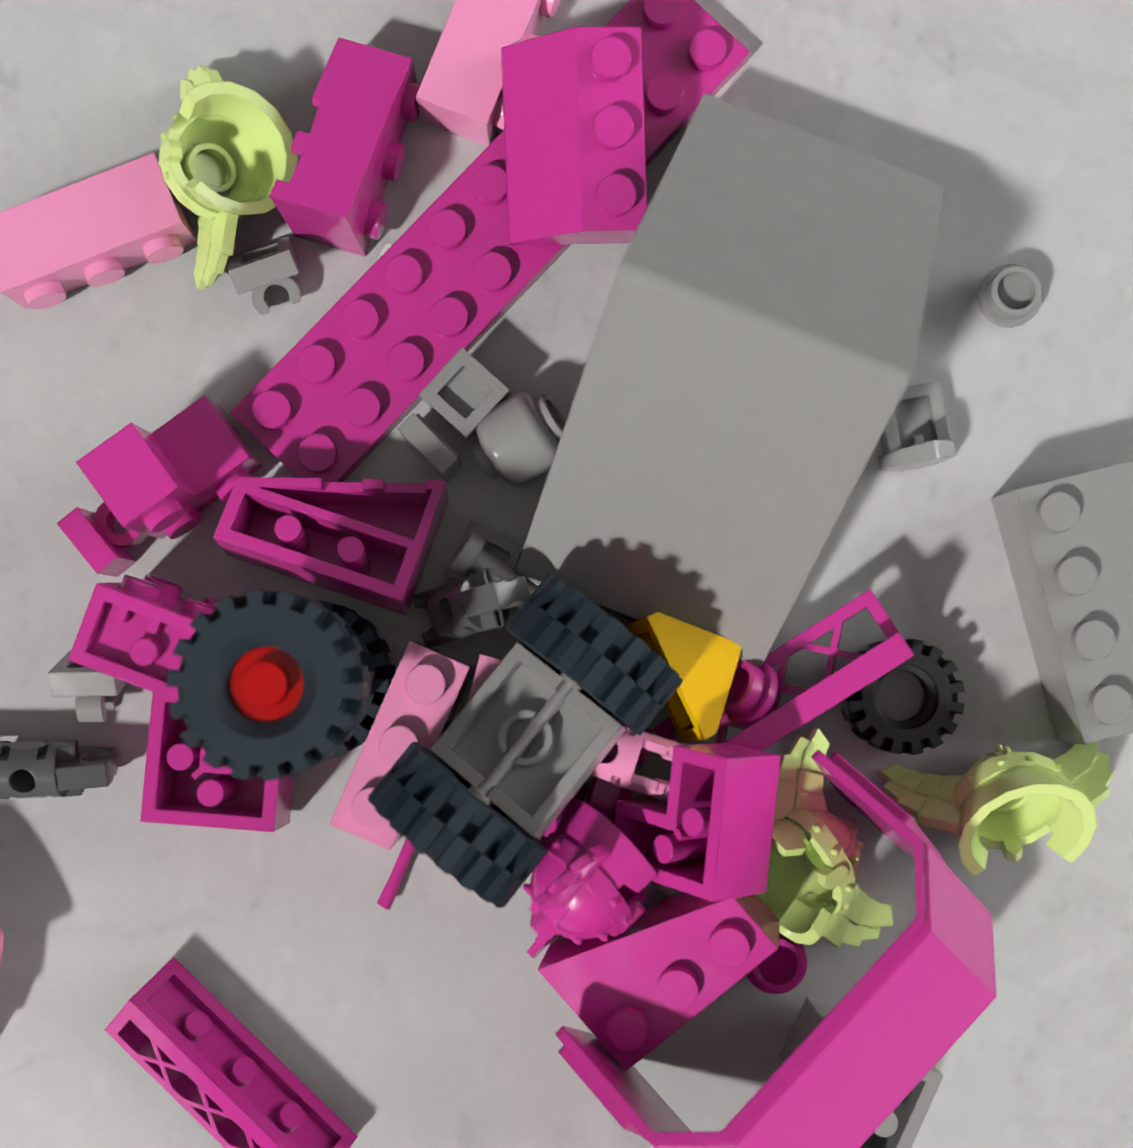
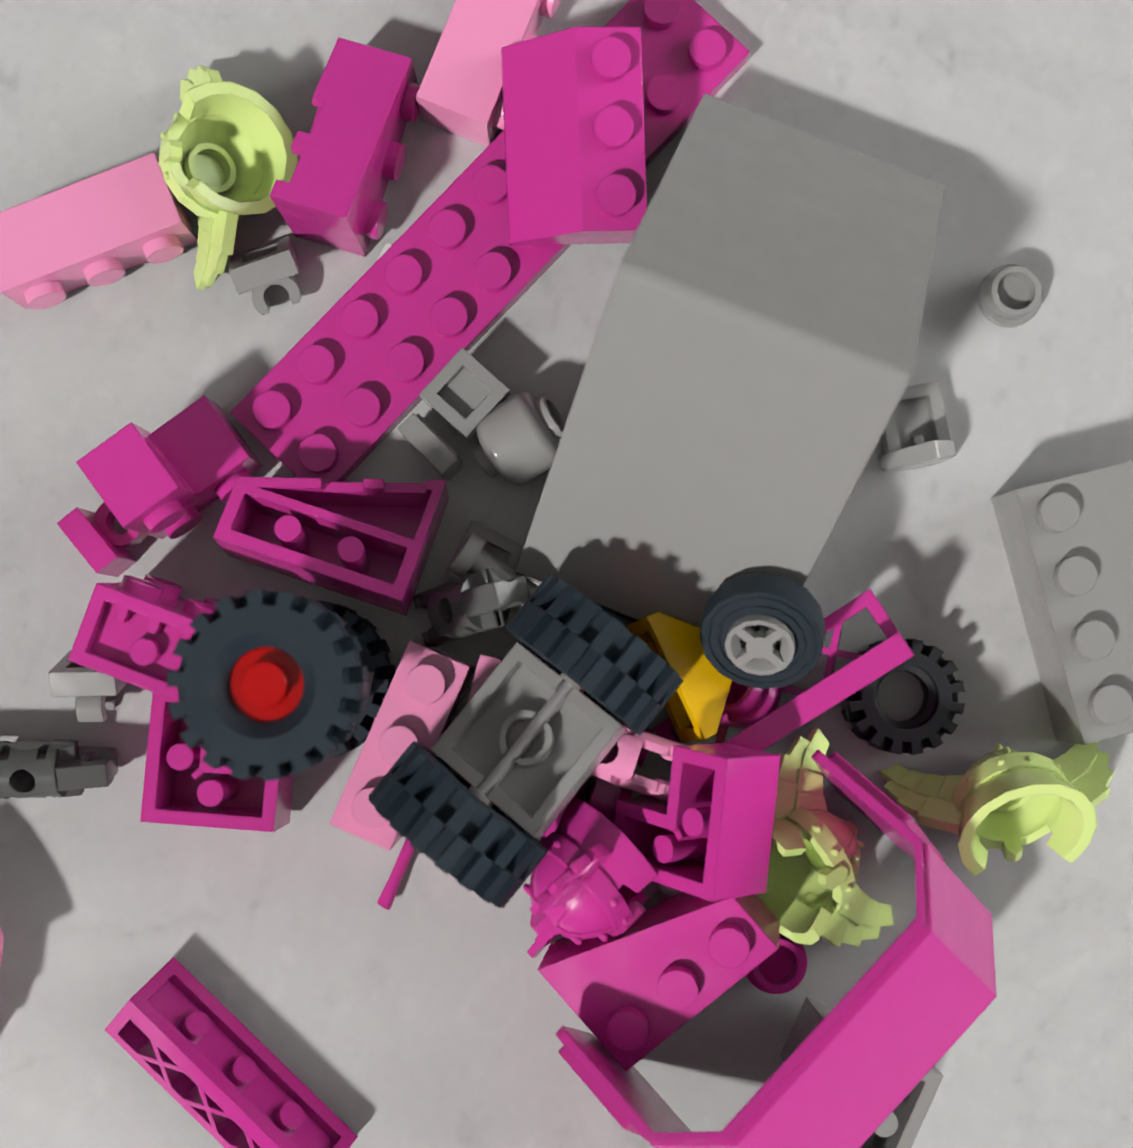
(782, 645): none -> black wheel

